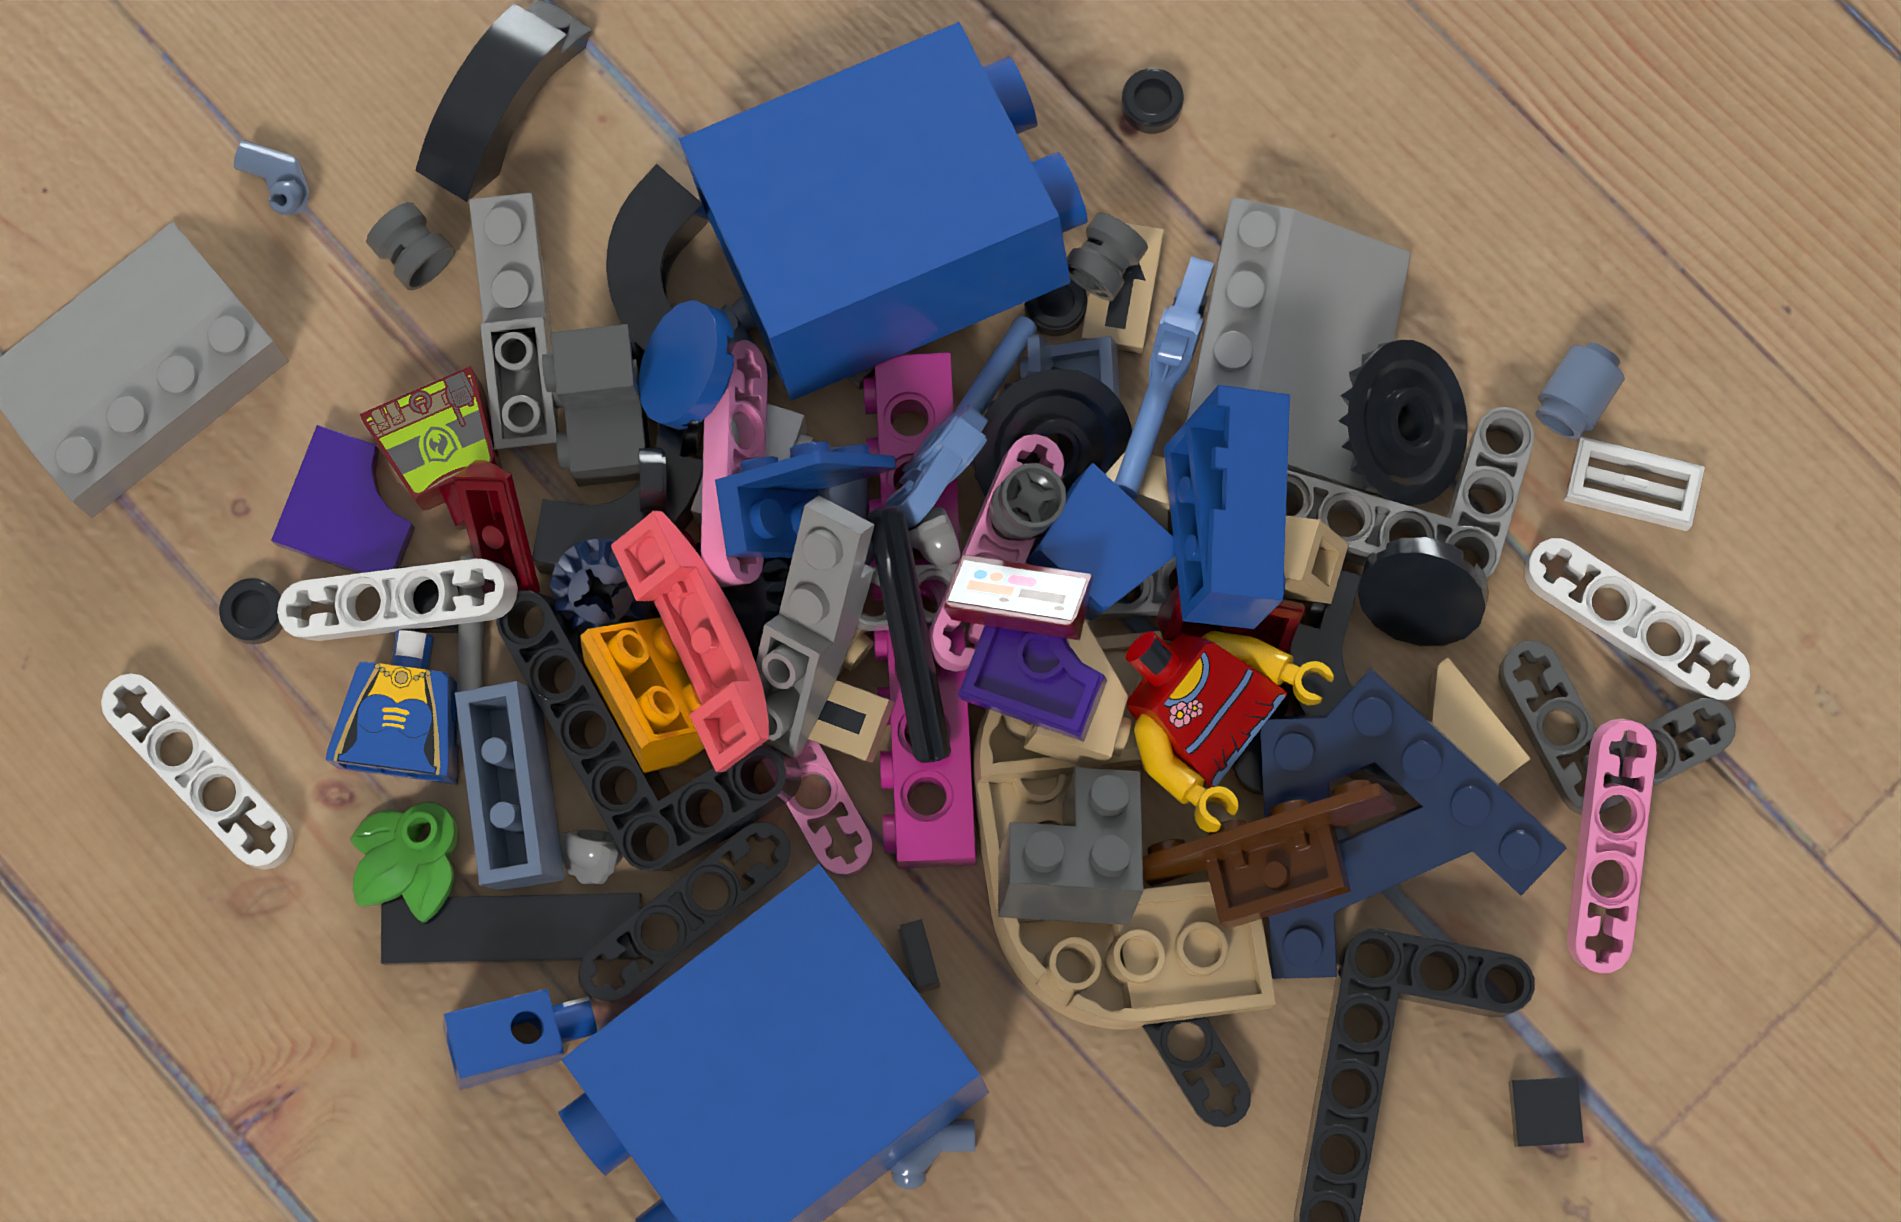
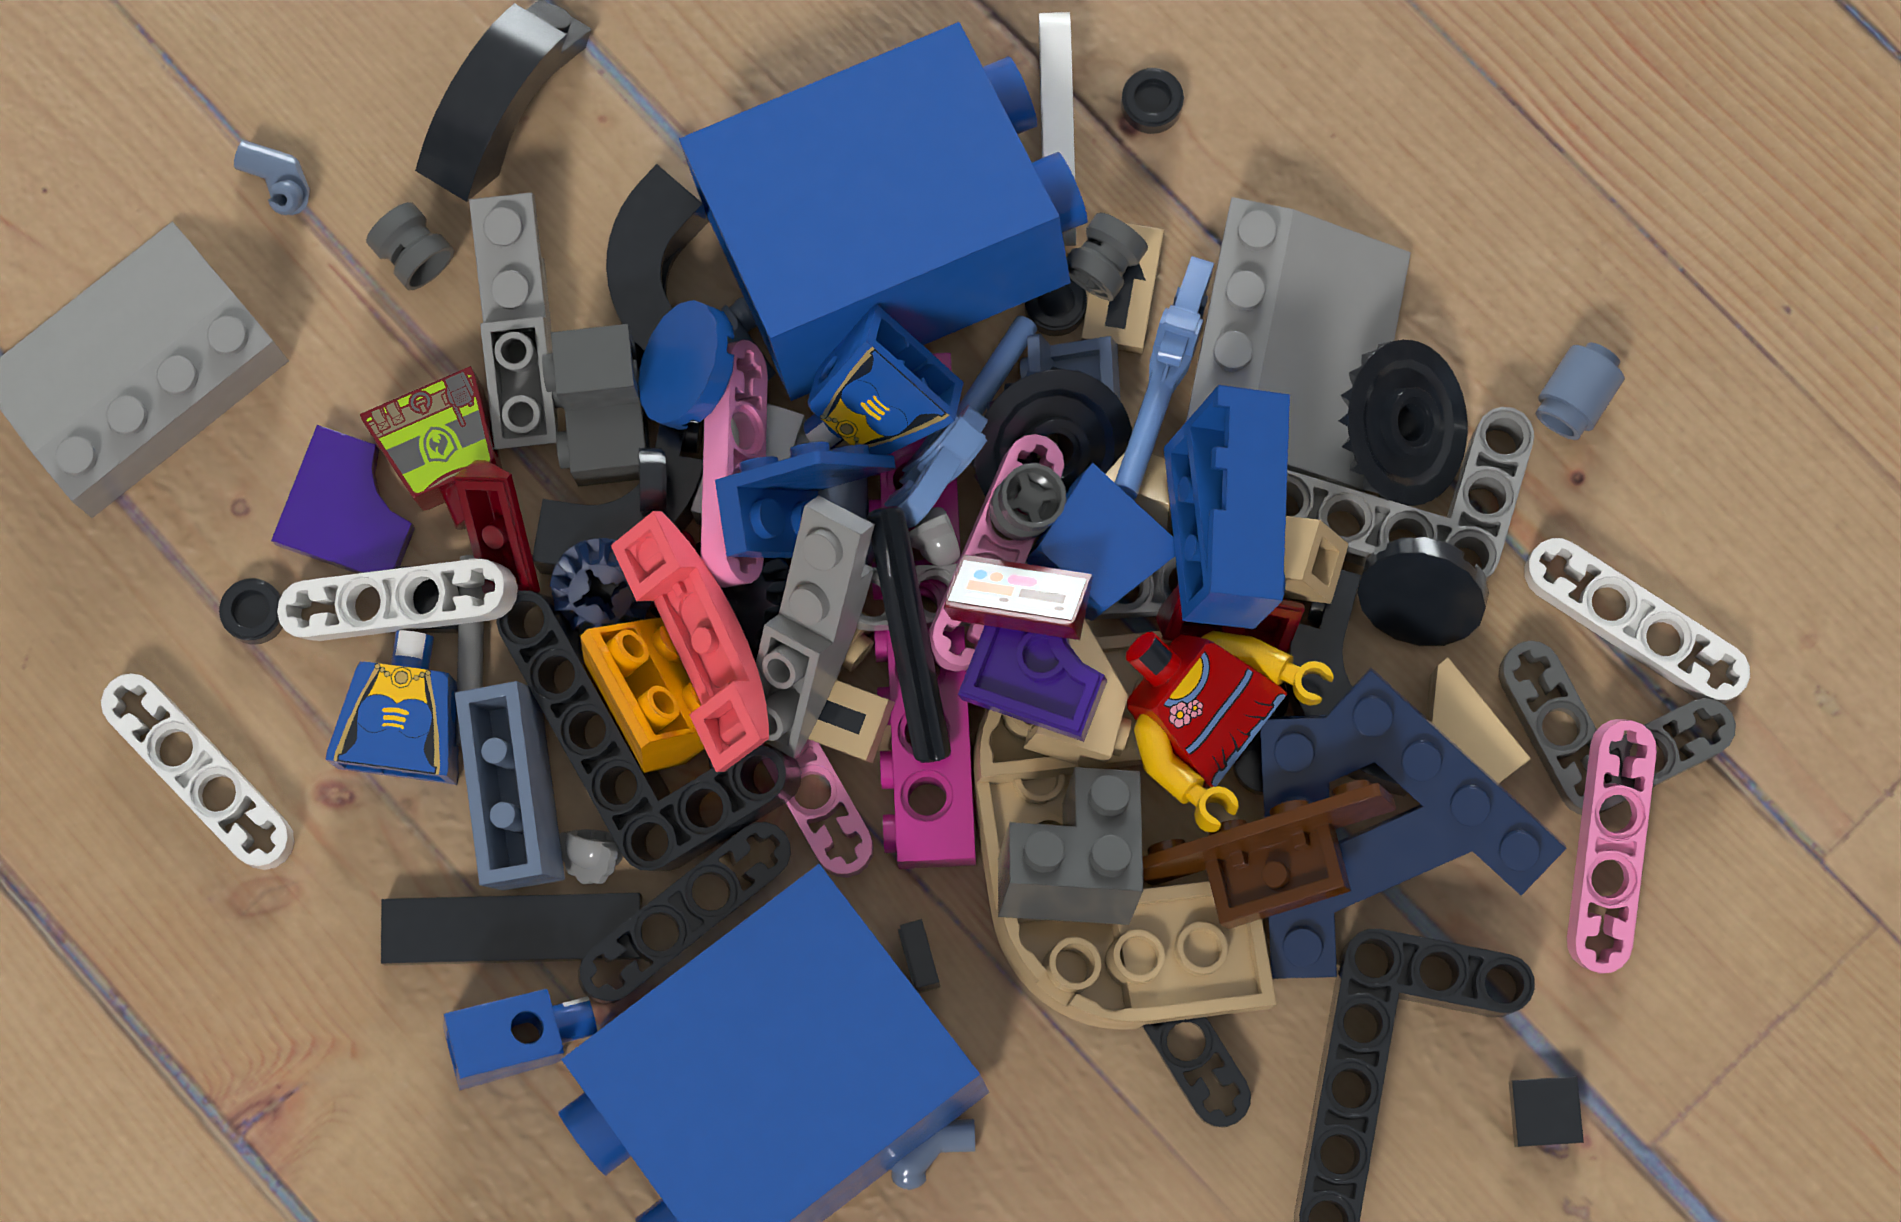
(401, 865): bright green plate -> none
(881, 389): none -> torso
(1057, 92): none -> white beam
(1630, 507): white tile -> none

